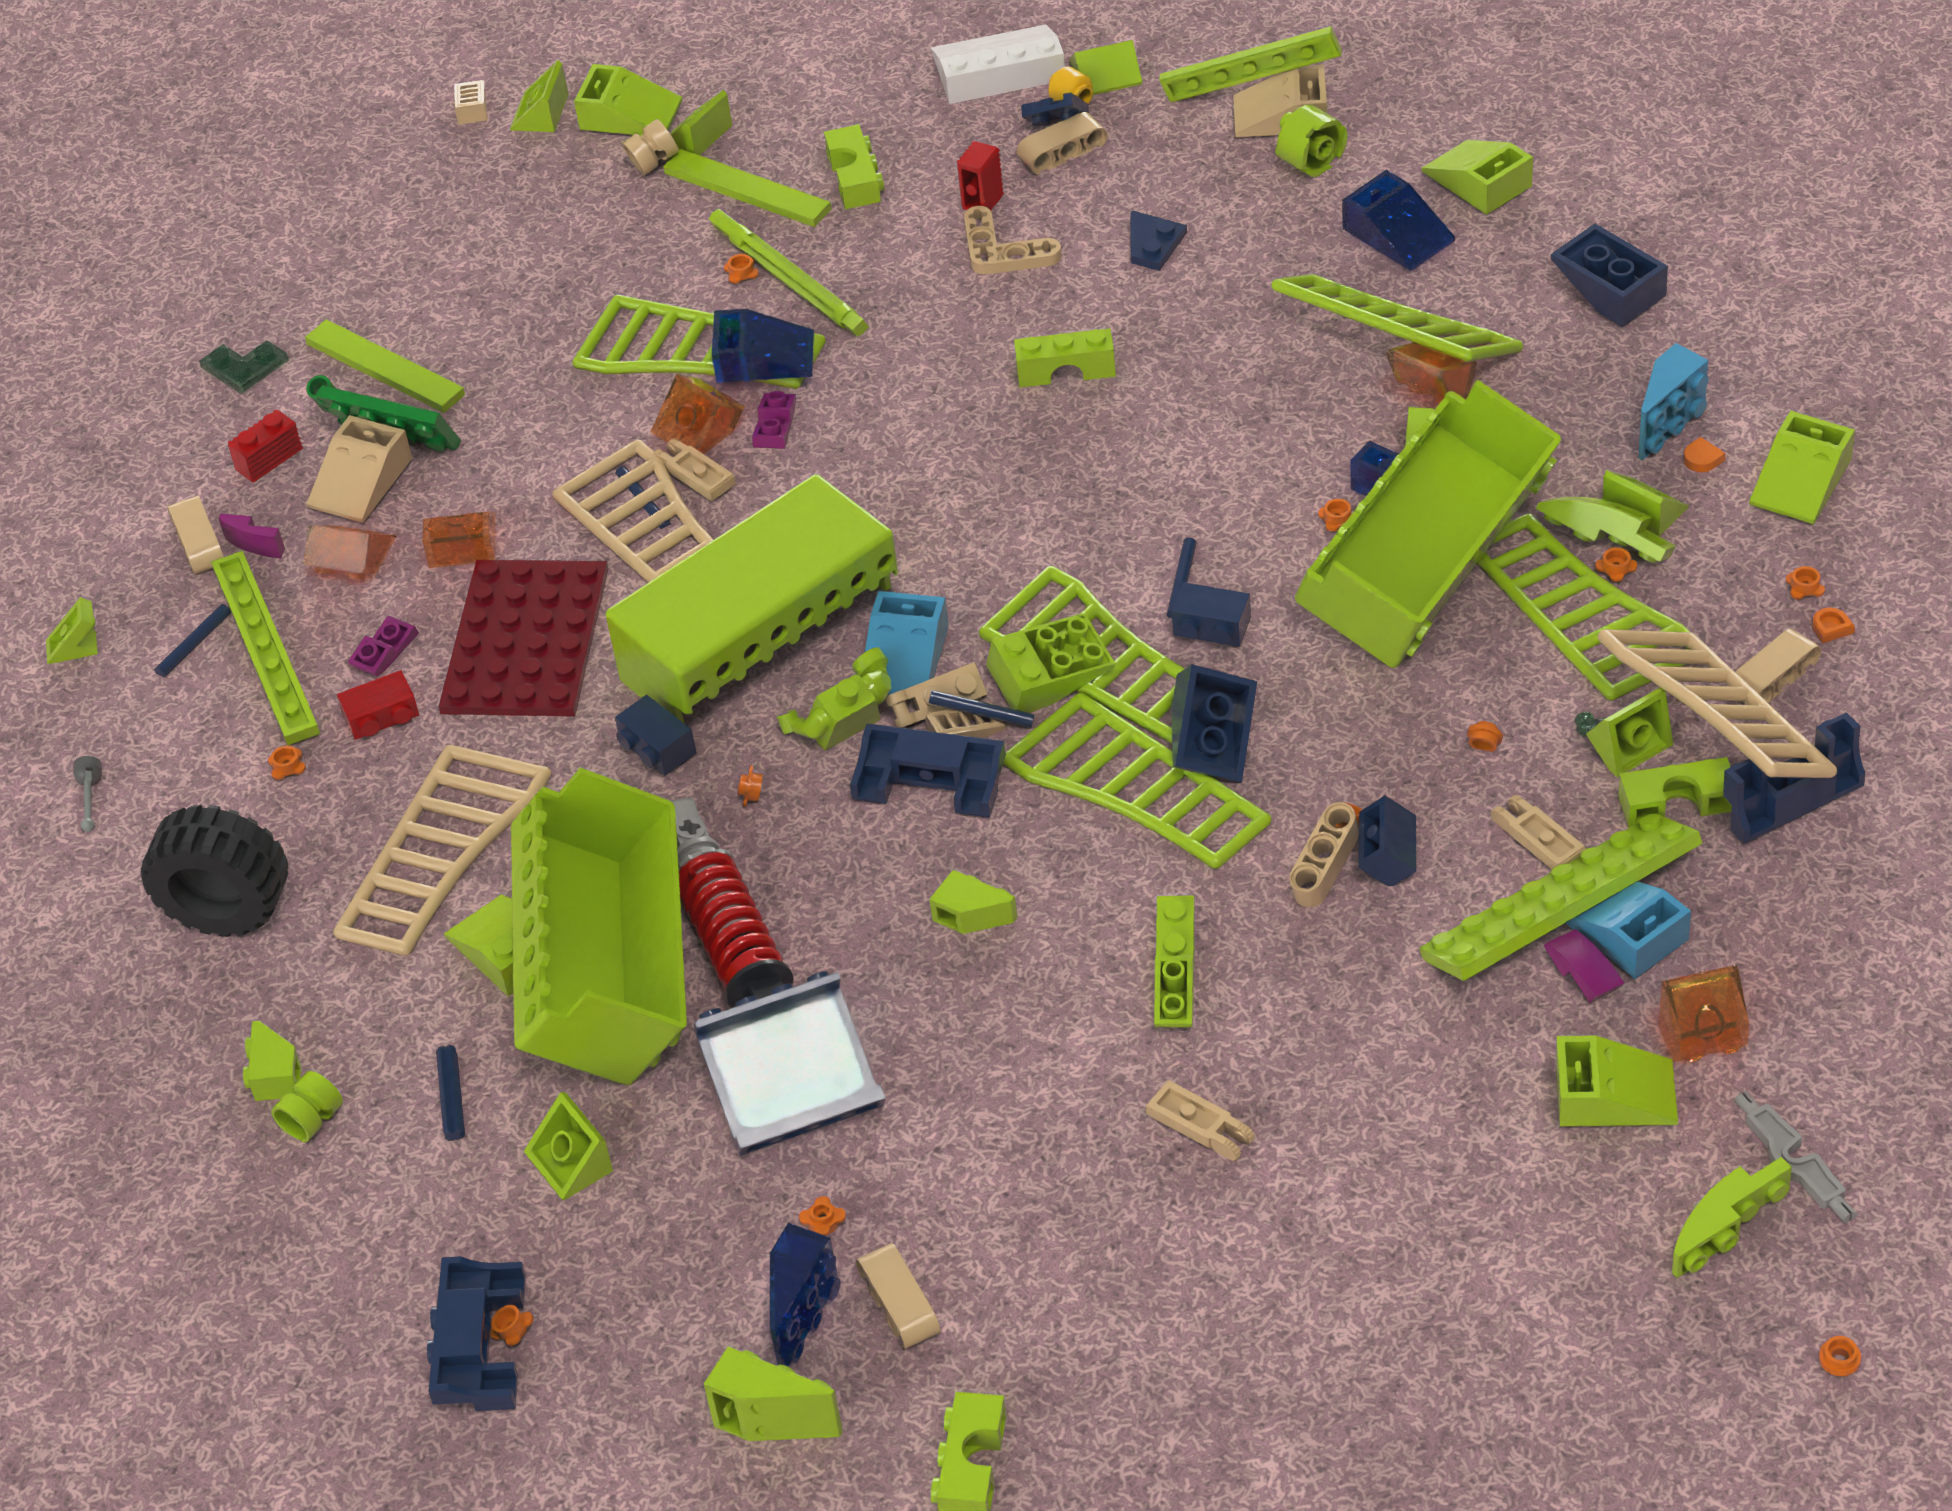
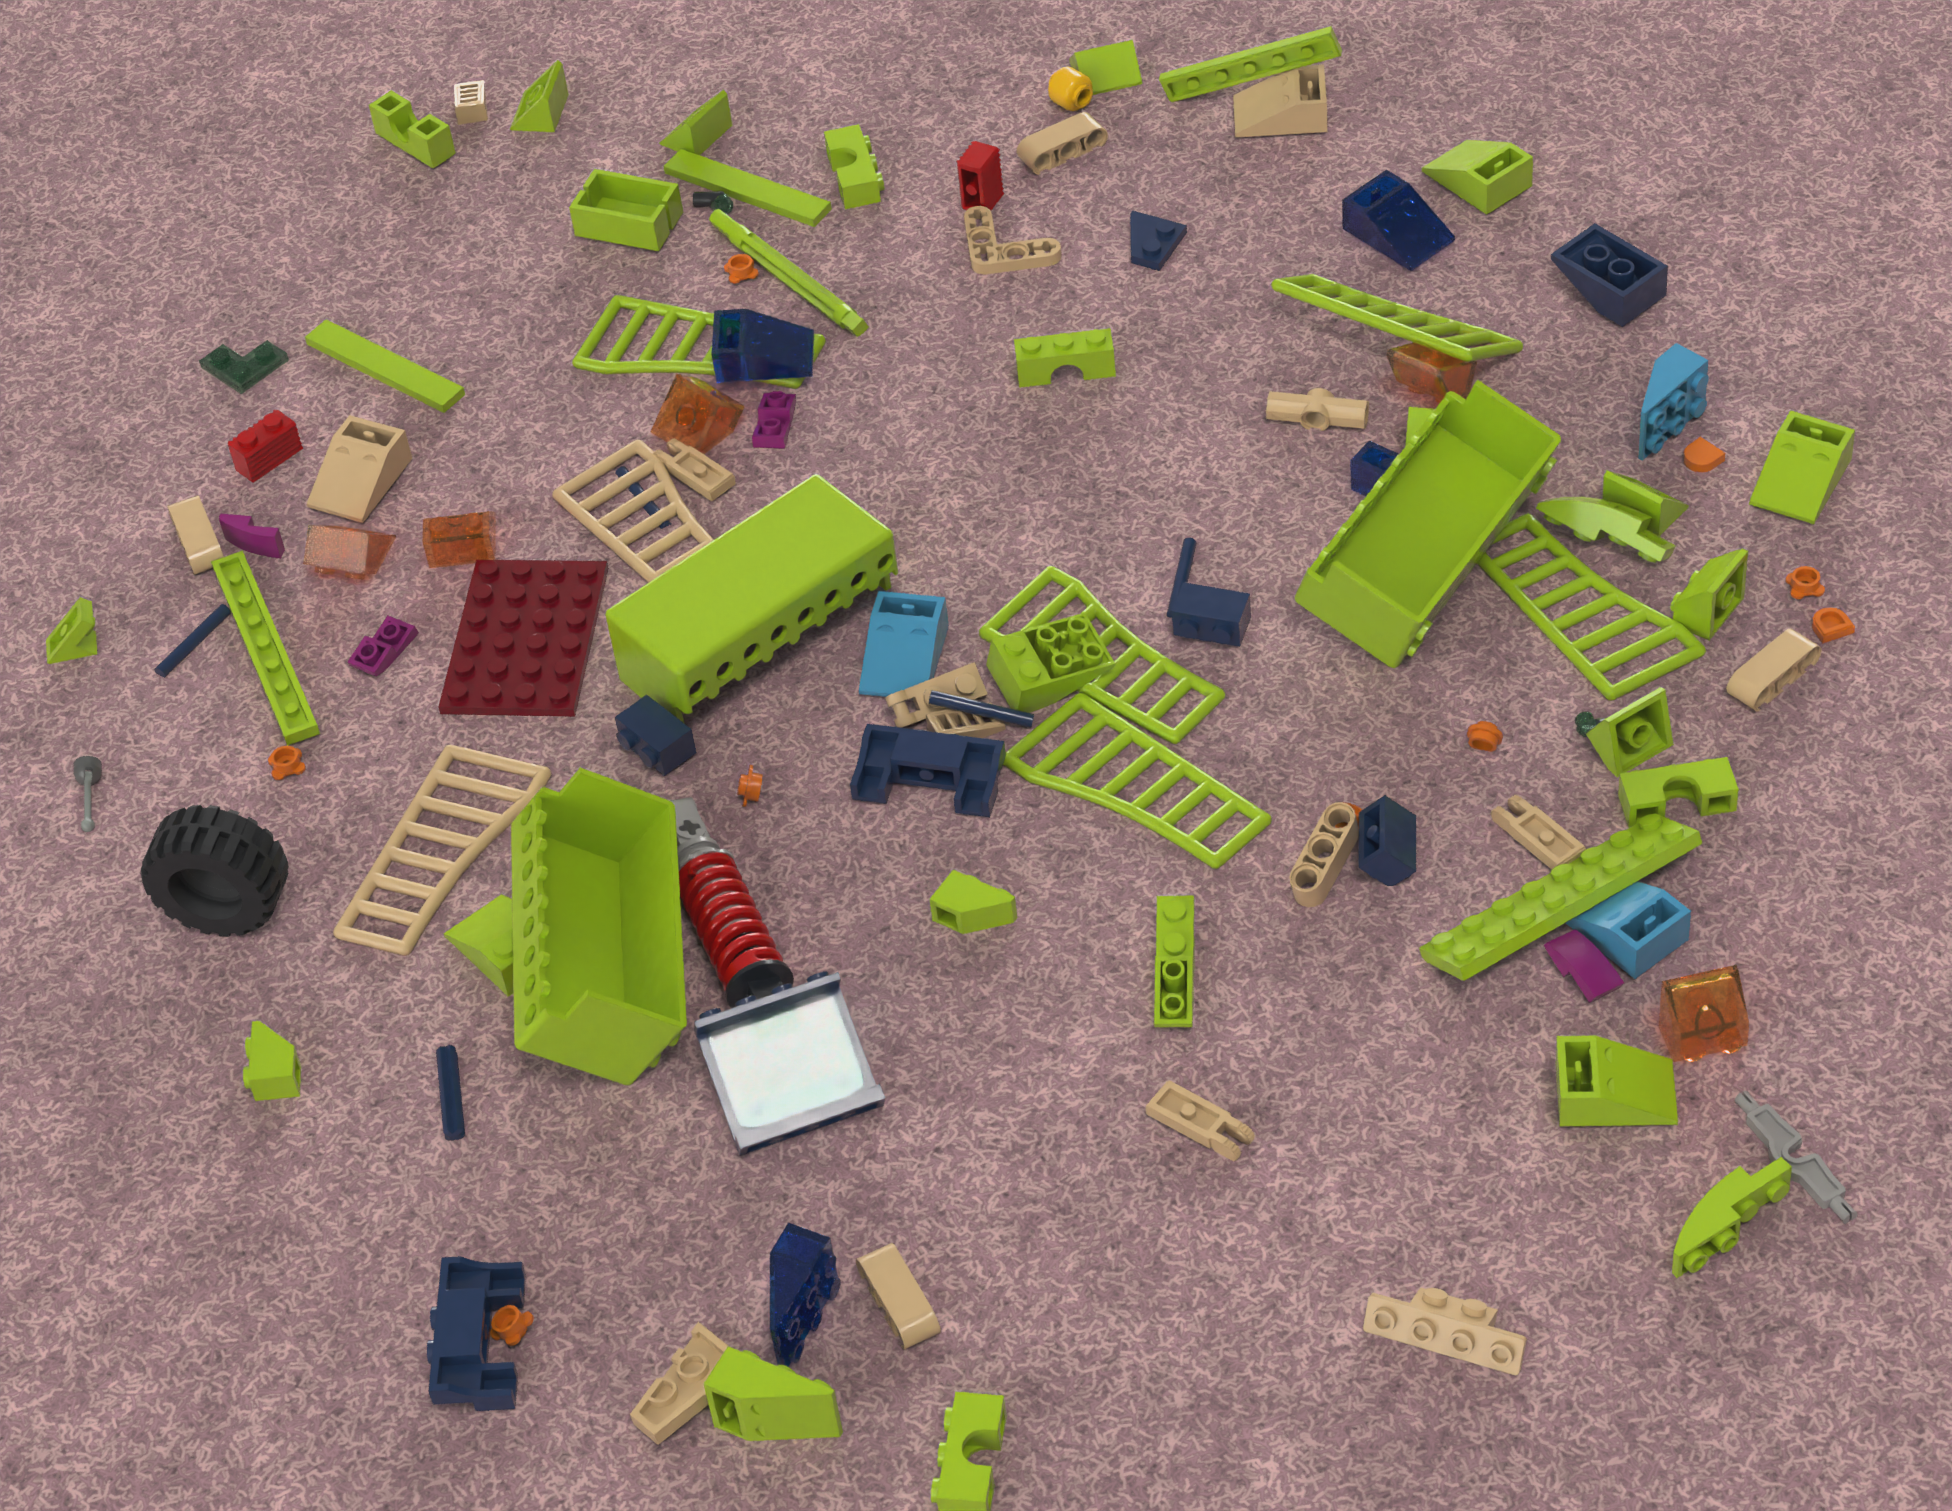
(304, 1110): lime wheel -> none
(378, 705): red brick -> none
(418, 423): green hinge -> none
(423, 139): none -> lime arch
(568, 1149): lime slope -> none
(622, 101): lime slope -> none
(626, 209): none -> lime piece
(650, 147): tan wheel -> none
(681, 1391): none -> tan wing
(714, 200): none -> arm
(826, 1224): orange plate -> none
(846, 706): lime torso -> none
(998, 63): white slope -> none
(1045, 110): dark blue wing -> none
(1211, 722): dark blue slope -> none
(1310, 139): lime brick -> none
(1317, 409): none -> tan piece
(1335, 513): orange plate -> none
(1447, 1327): none -> tan bracket
(1616, 563): orange plate -> none
(1712, 594): none -> lime slope
(1718, 714): tan bar -> none
(1769, 802): dark blue bracket -> none
(1840, 1346): orange plate -> none

